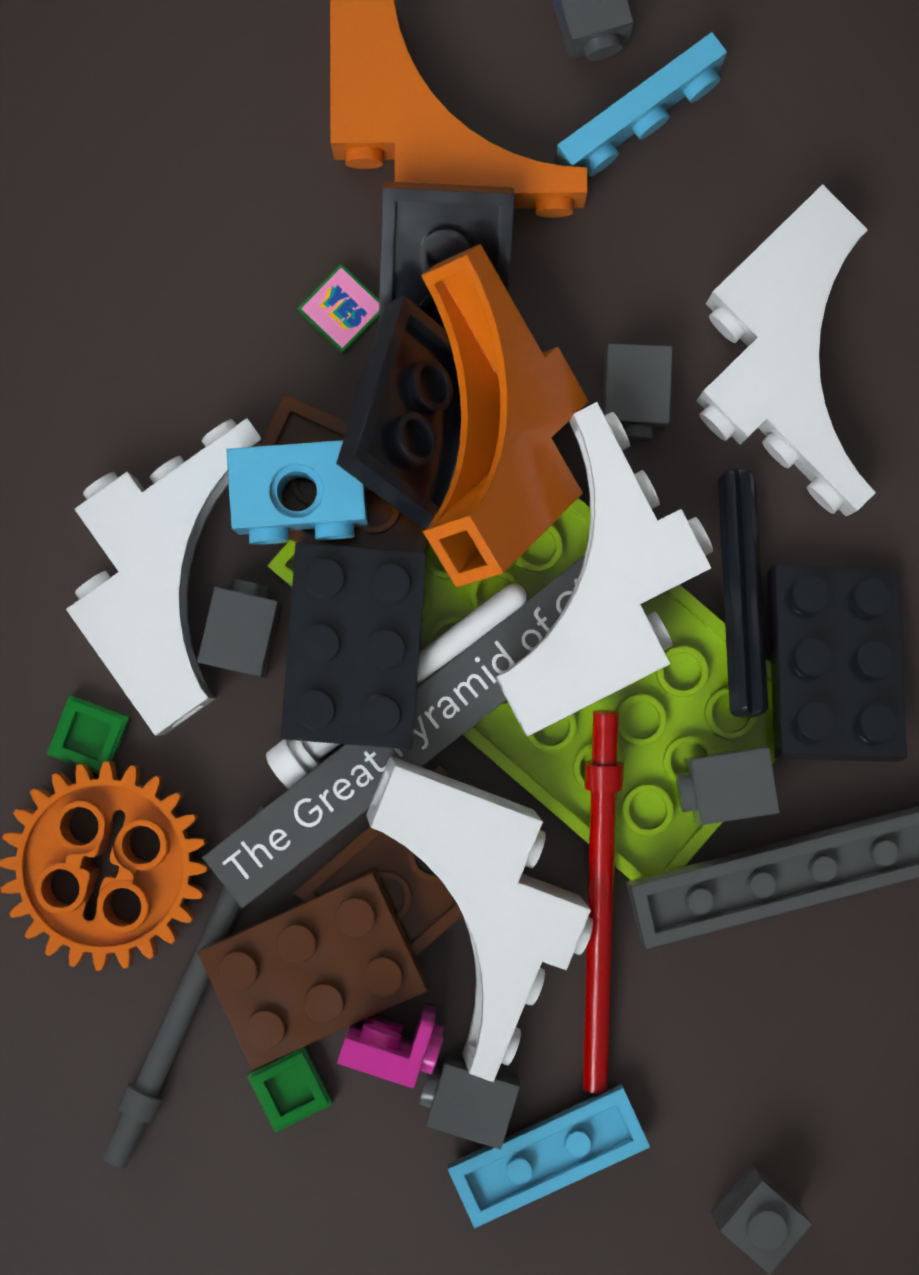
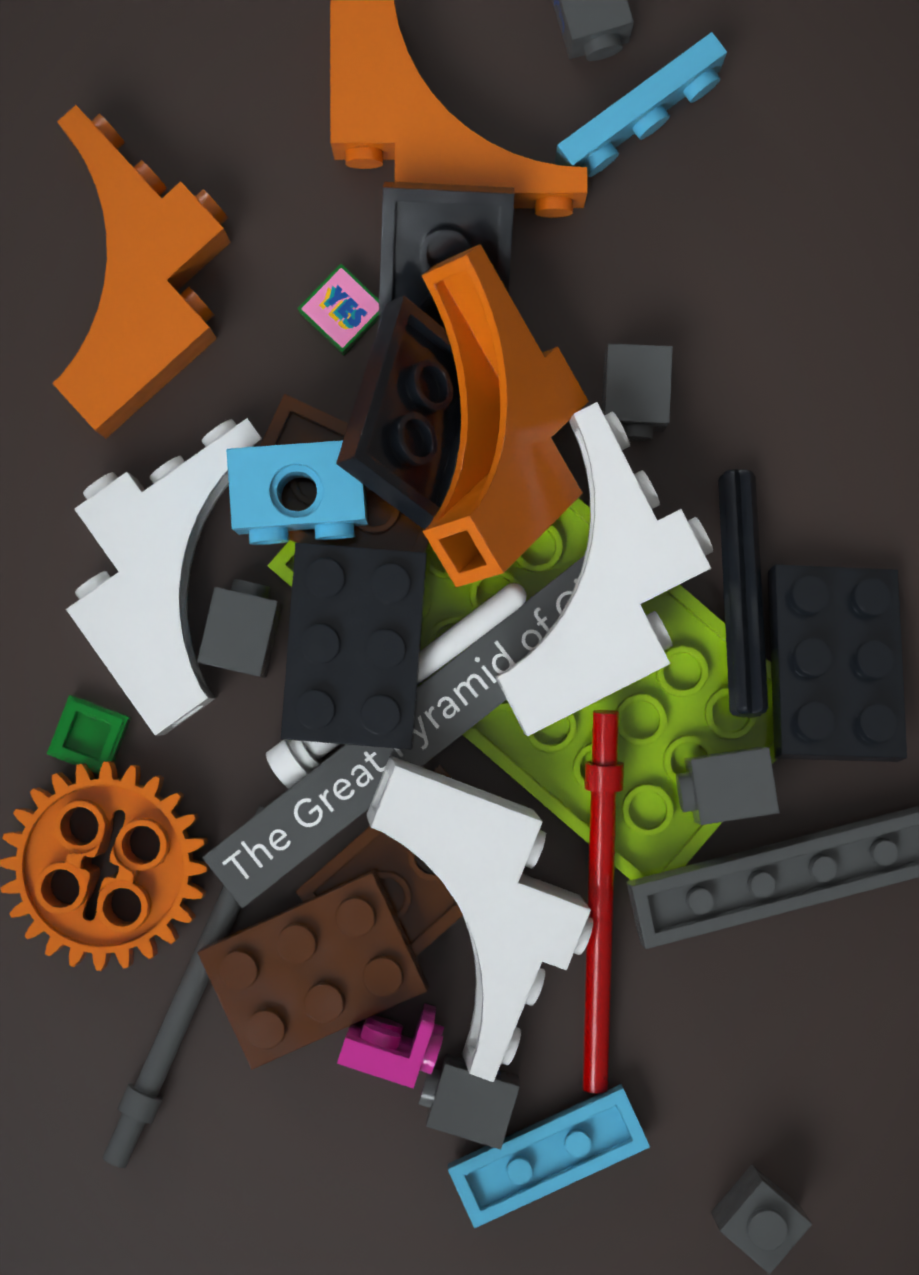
(153, 249): none -> orange arch
(290, 1088): green tile -> none
(775, 384): white arch -> none

